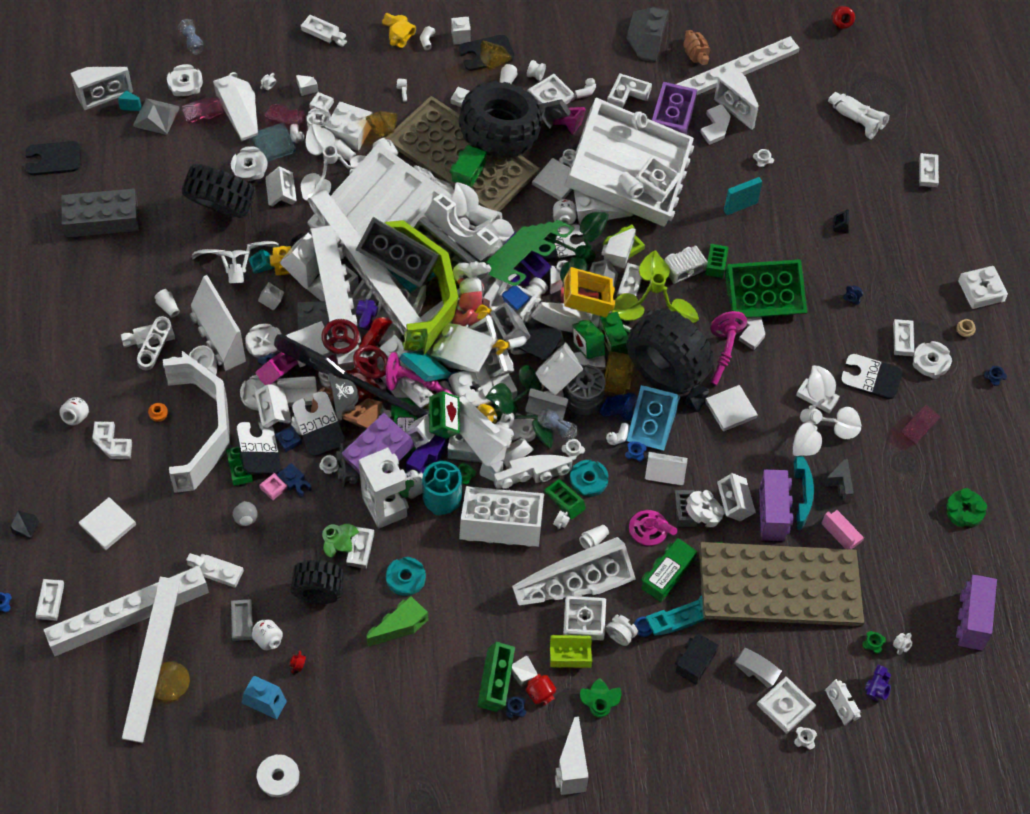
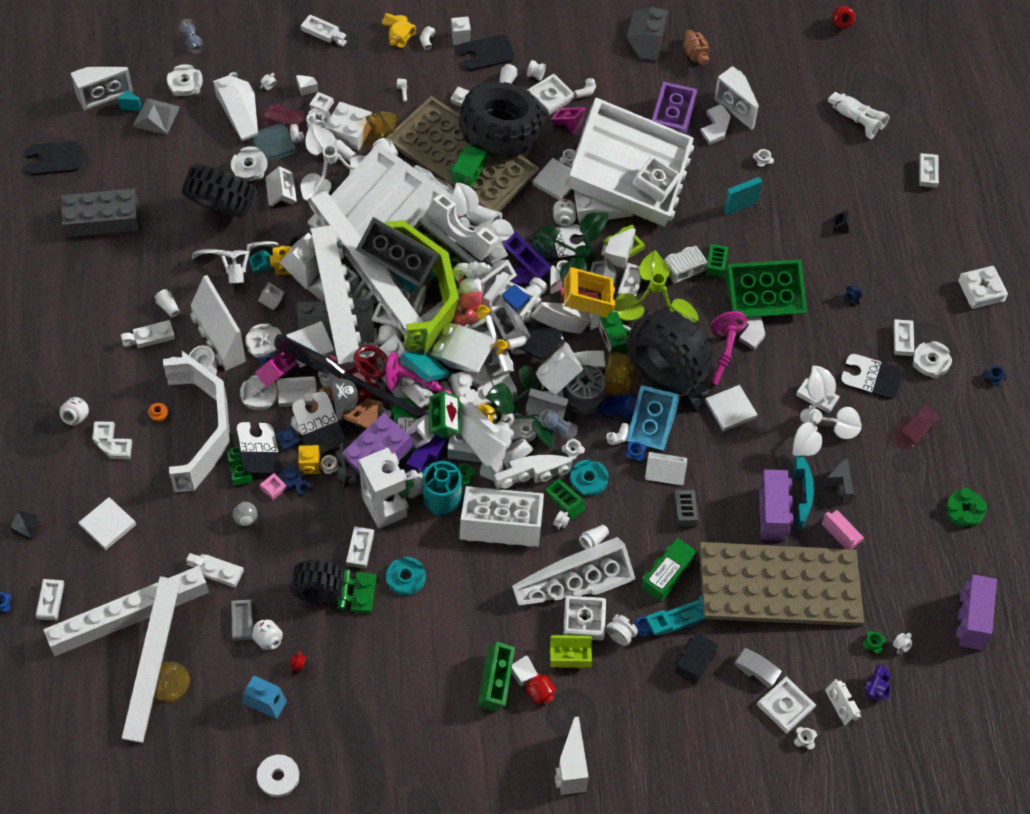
(154, 334): white beam -> none
(202, 108): clear pink slope -> none
(272, 405): white panel -> none
(309, 459): none -> yellow brick
(339, 540): bright green plate -> none
(340, 329): dark red piece -> none
(363, 593): none -> green plate
(367, 310): dark purple plate -> none
(376, 332): red plate -> none
(402, 622): bright green slope -> none
(493, 54): clear yellow slope -> none
(515, 701): dark blue plate -> none
(520, 245): green piece -> none
(553, 110): dark grey slope -> none
(588, 339): green brick -> none
(600, 696): green plate -> none
(628, 86): white brick -> none
(631, 185): white cone -> none
(639, 120): white plate -> none
(650, 527): dark pink dish -> none
(712, 510): white plate -> none
(736, 497): white brick -> none
(745, 64): white plate -> none
(968, 324): tan plate -> none

